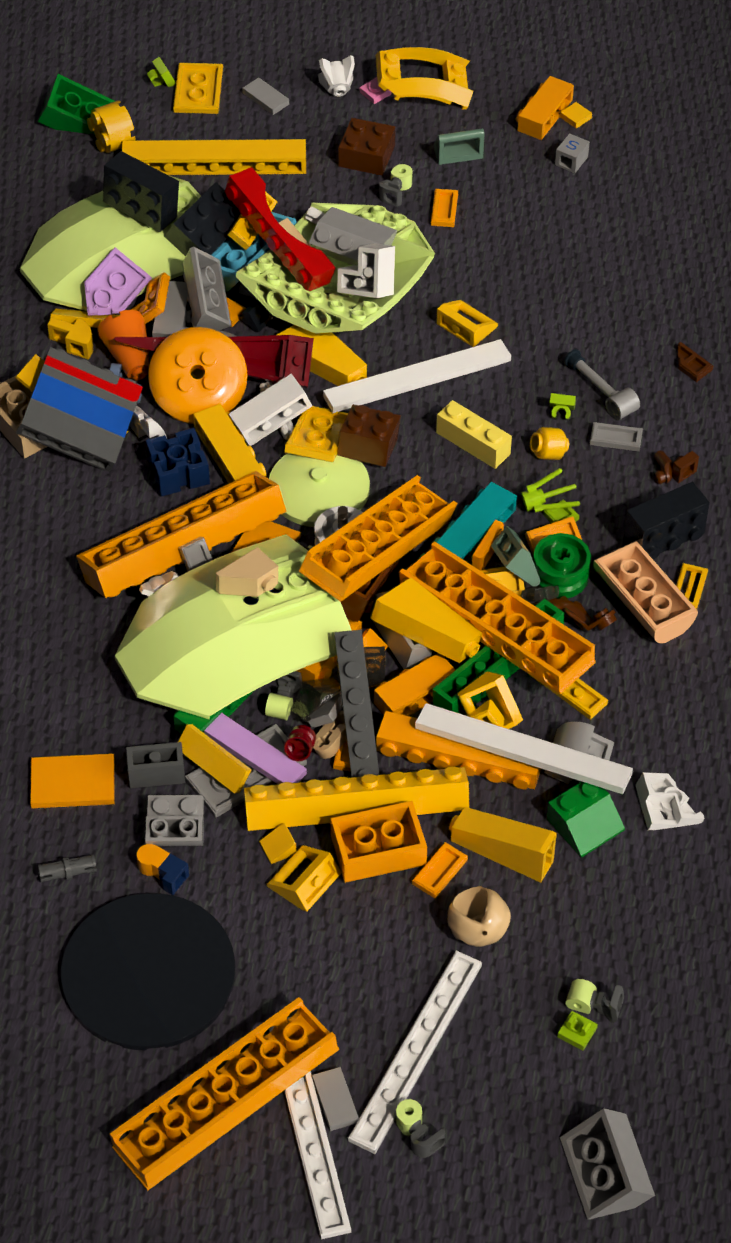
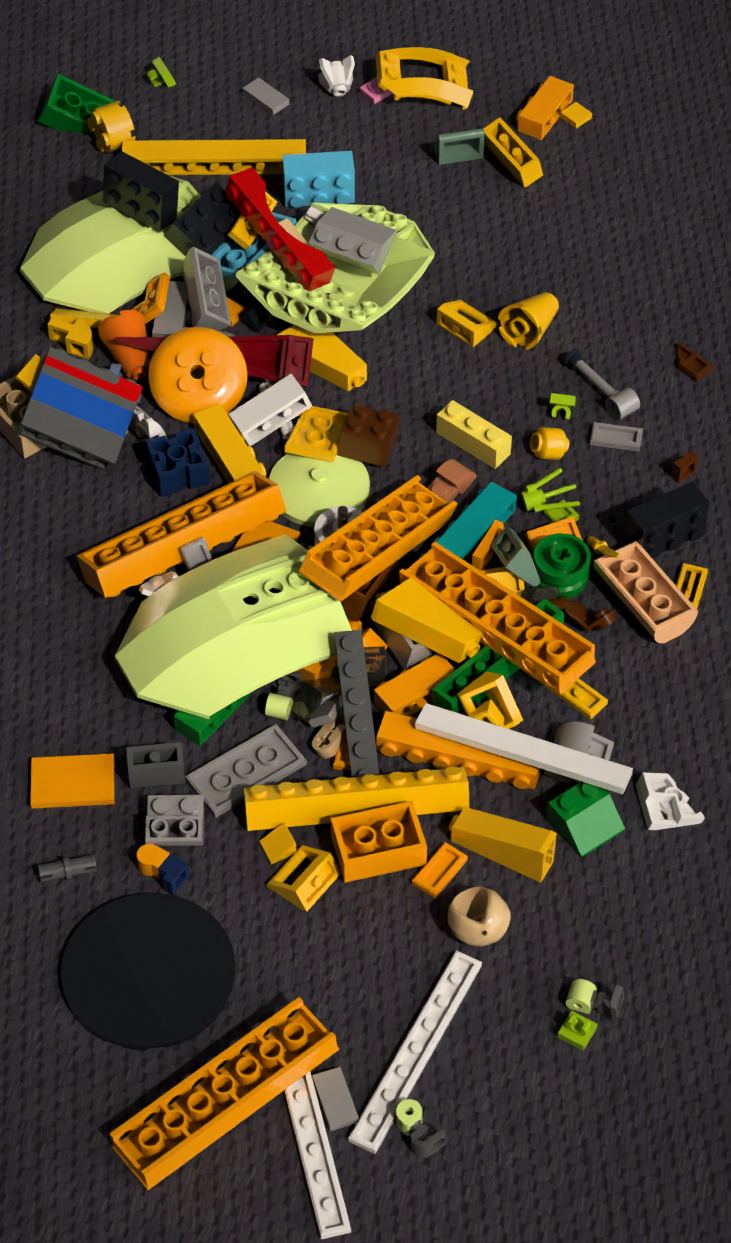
(114, 284): lavender tile -> none
(198, 88): yellow tile -> none
(214, 759): yellow tile -> none
(248, 575): tan slope -> none
(254, 751): lavender tile -> none
(300, 749): dark red wheel -> none
(318, 178): none -> medium azure brick
(367, 146): reddish brown brick -> none
(372, 275): white brick -> none
(400, 180): leg -> none
(416, 376): white tile -> none
(444, 208): light orange tile -> none
(451, 480): none -> nougat brick
(512, 152): none -> yellow brick
(528, 319): none -> yellow cone
(572, 153): light grey brick -> none
(601, 547): none -> yellow piece
(607, 1164): light grey slope -> none
(666, 467): reddish brown arm -> none

